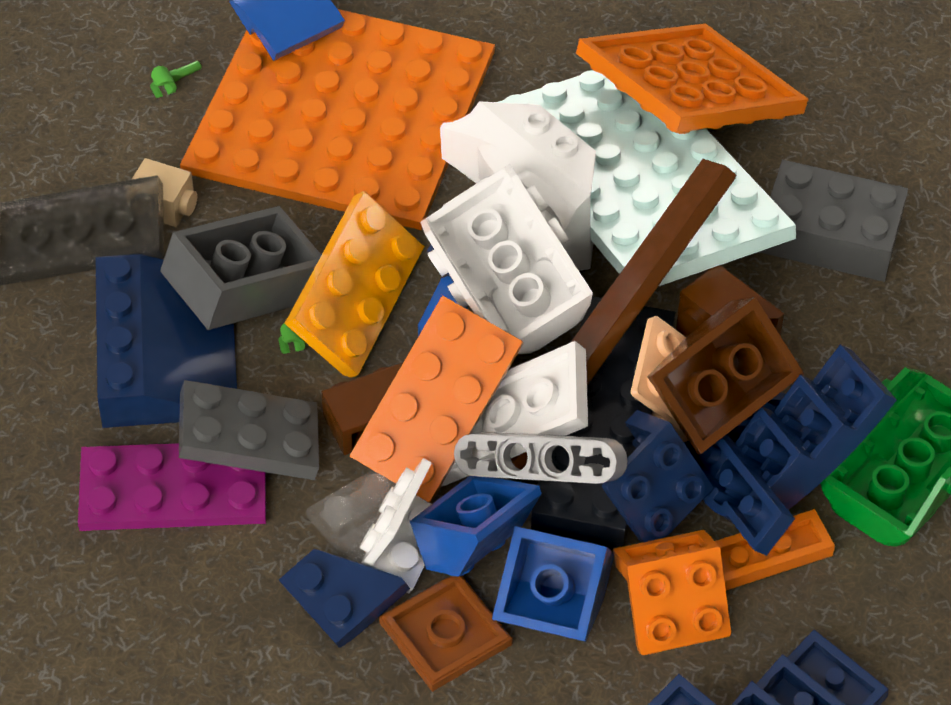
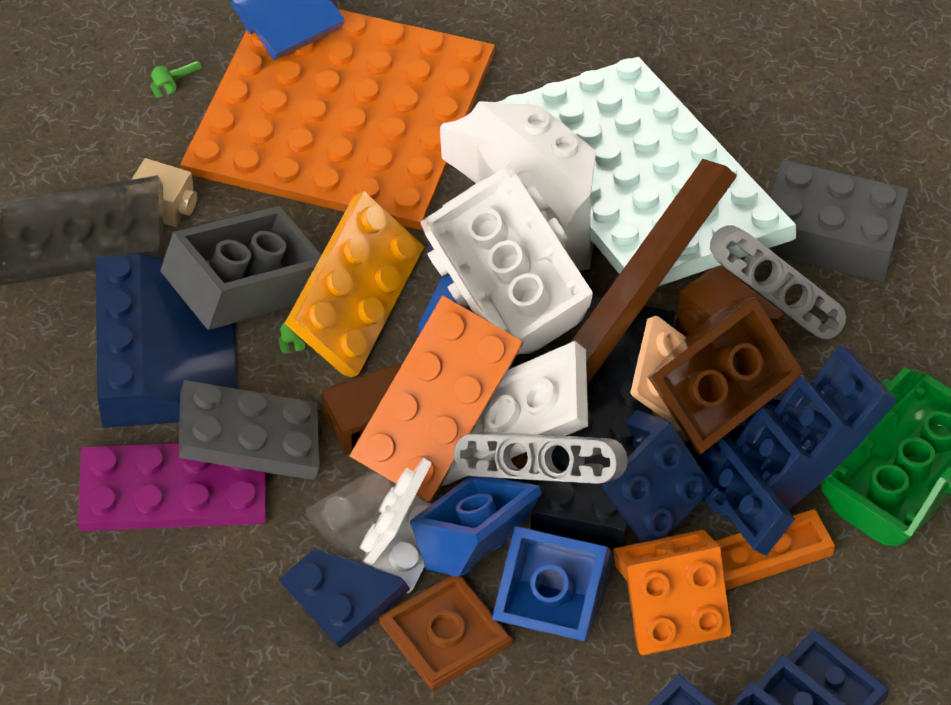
(691, 77): orange plate -> none
(778, 282): none -> light grey beam

